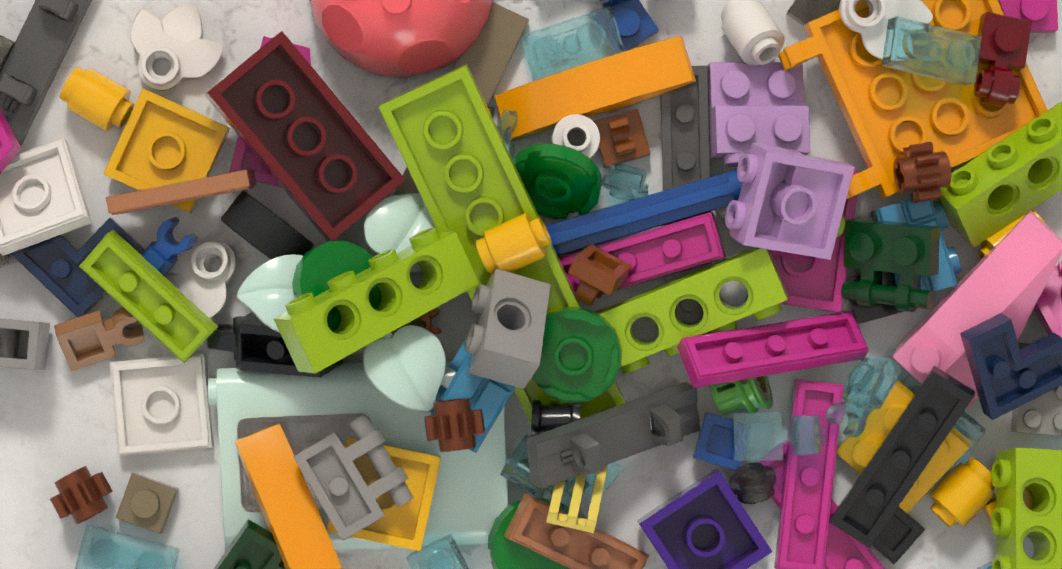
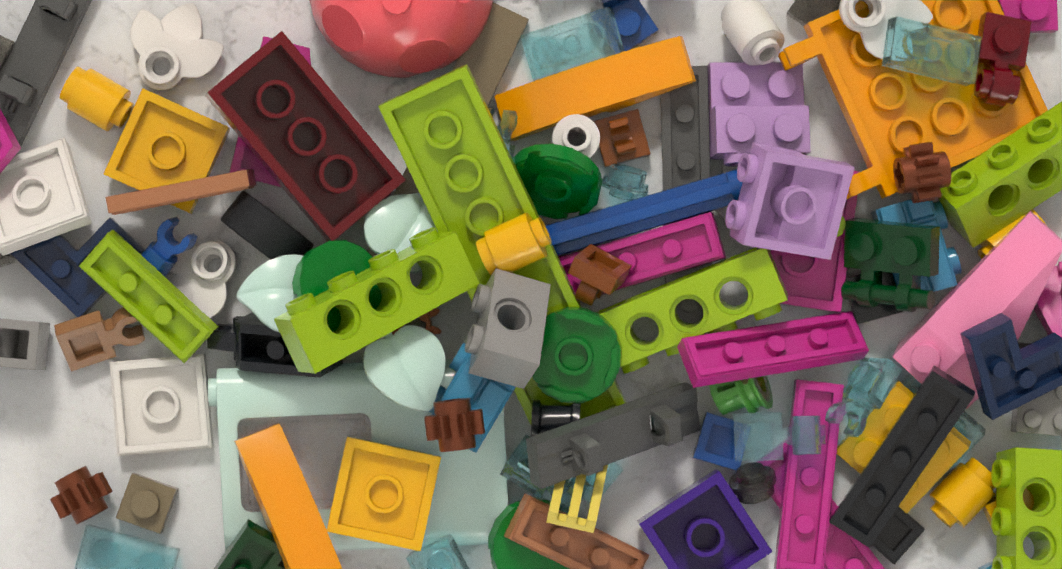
(339, 483): light grey plate -> none

